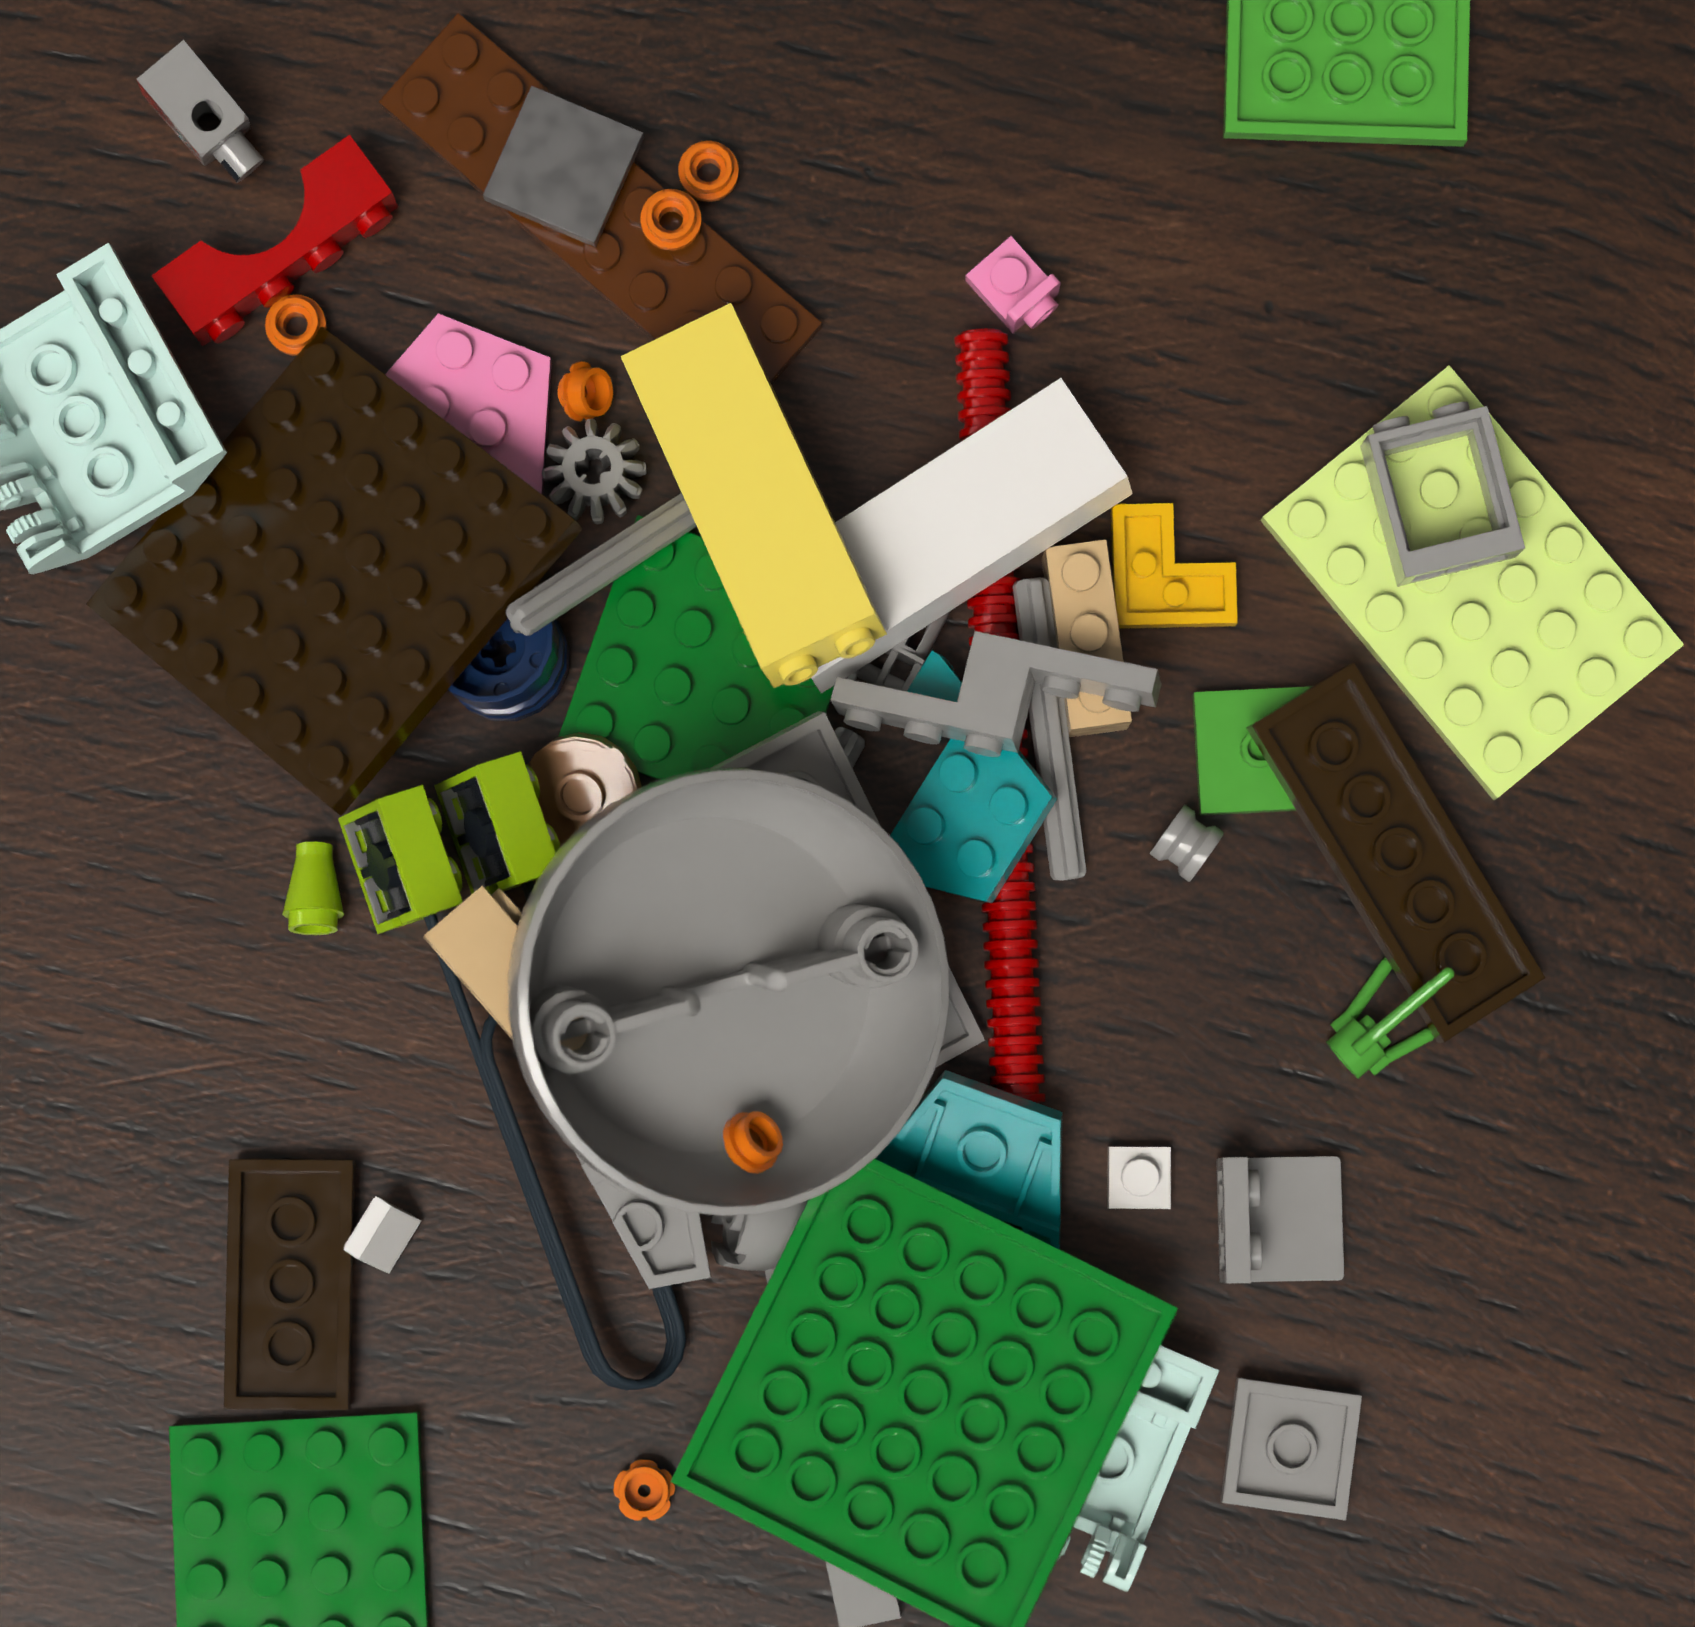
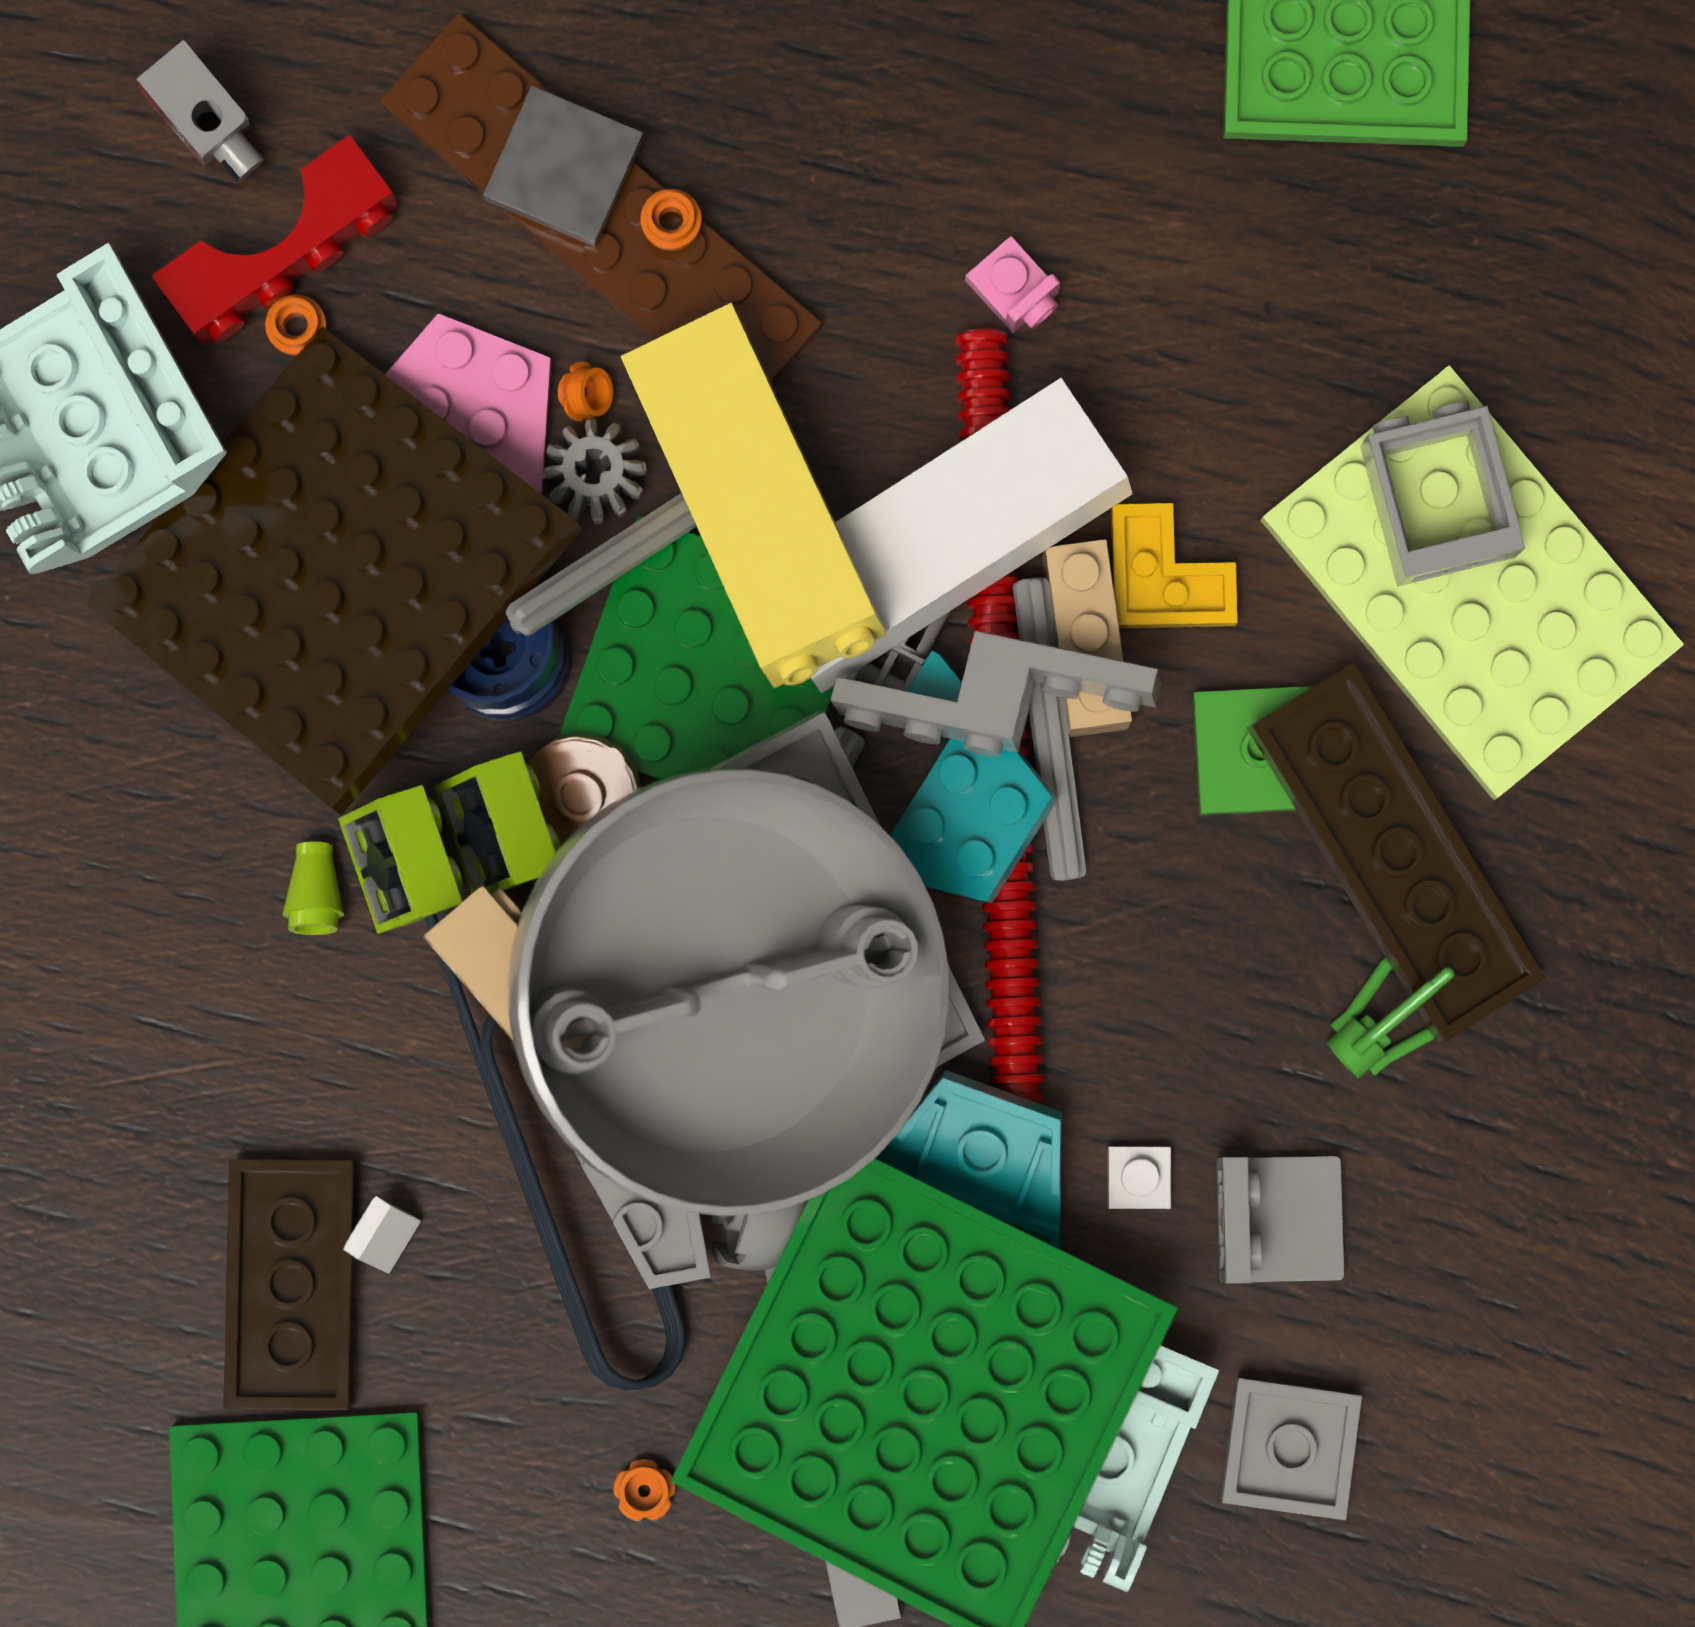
(708, 153): orange plate -> none
(752, 1141): orange plate -> none
(1187, 843): light grey wheel -> none

